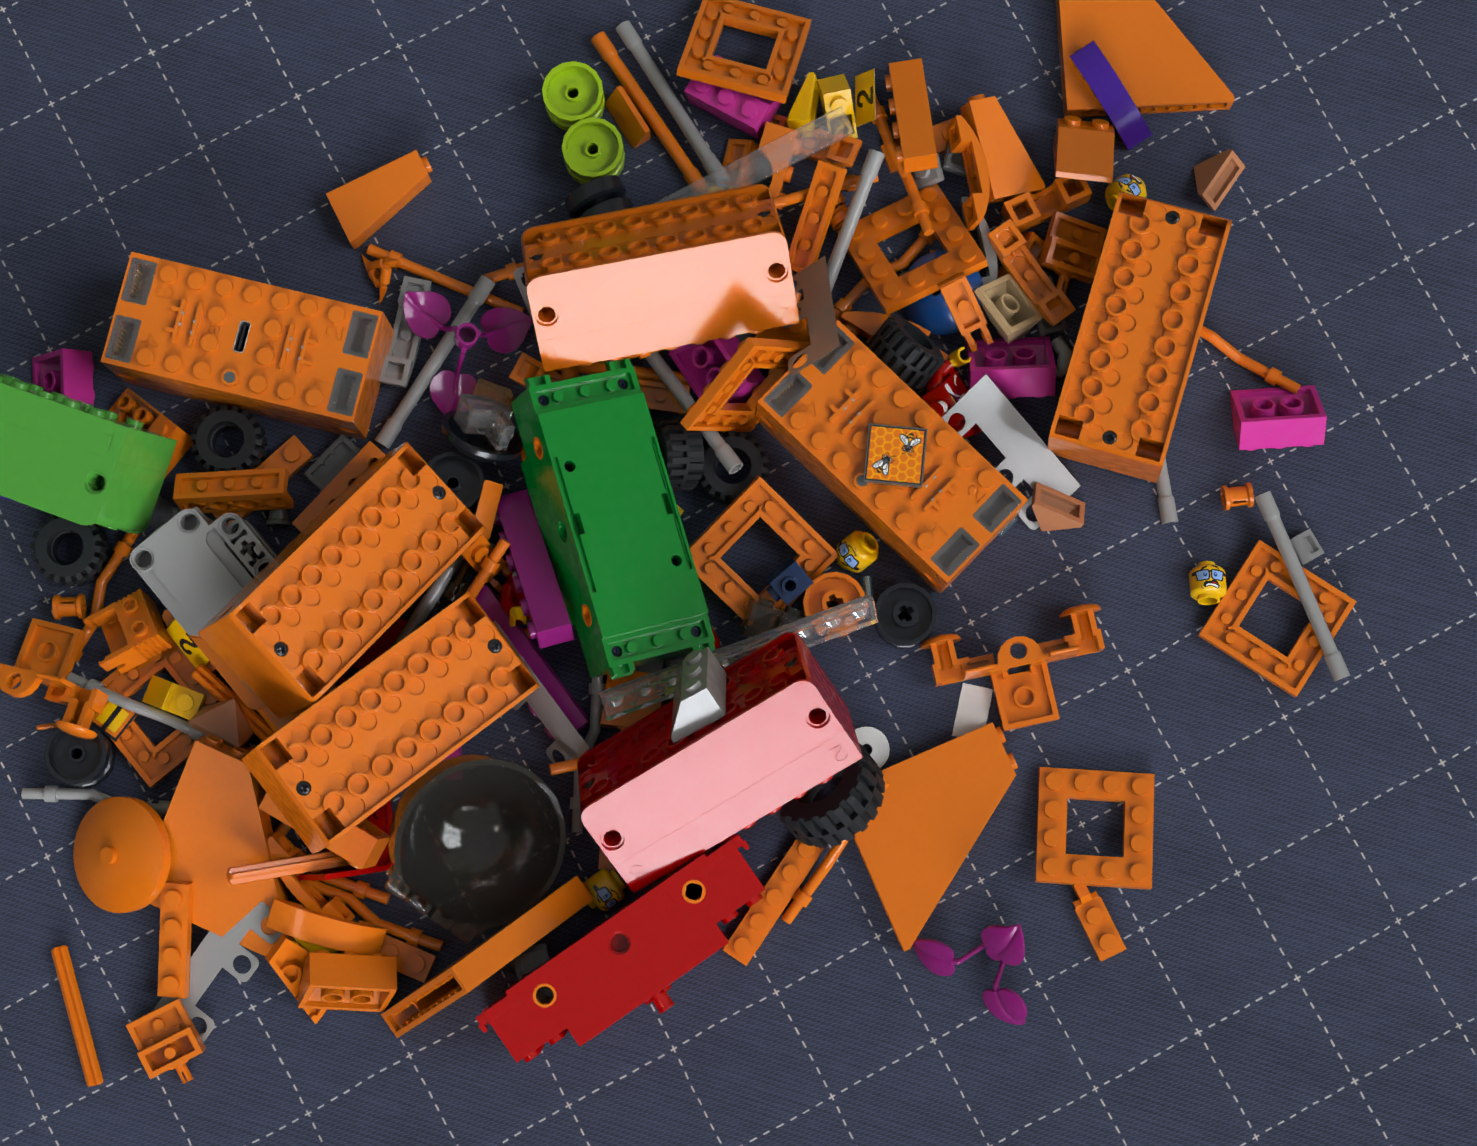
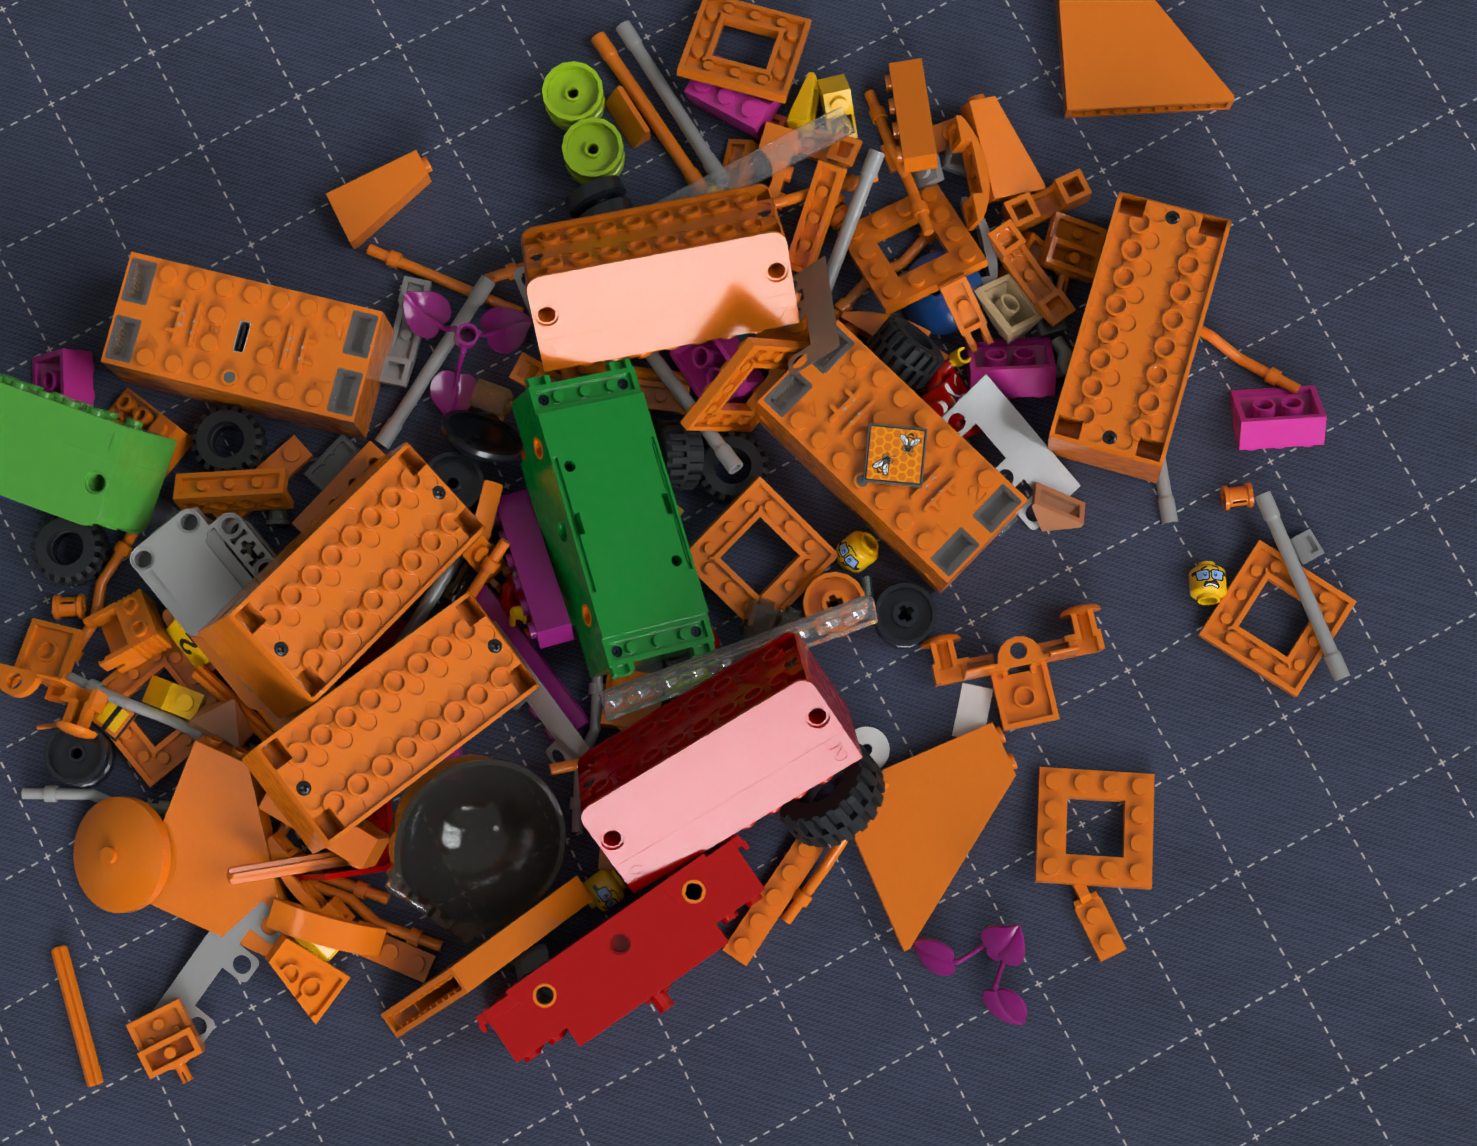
(175, 939): orange plate -> none
(347, 981): orange slope -> none
(380, 279): orange piece -> none
(486, 417): clear brick -> none
(698, 694): light grey slope -> none
(787, 581): dark blue brick -> none
(865, 97): yellow sticker -> none
(1084, 149): orange slope -> none
(1111, 95): dark purple slope -> none
(1125, 183): yellow head -> none
(1217, 176): nougat slope -> none

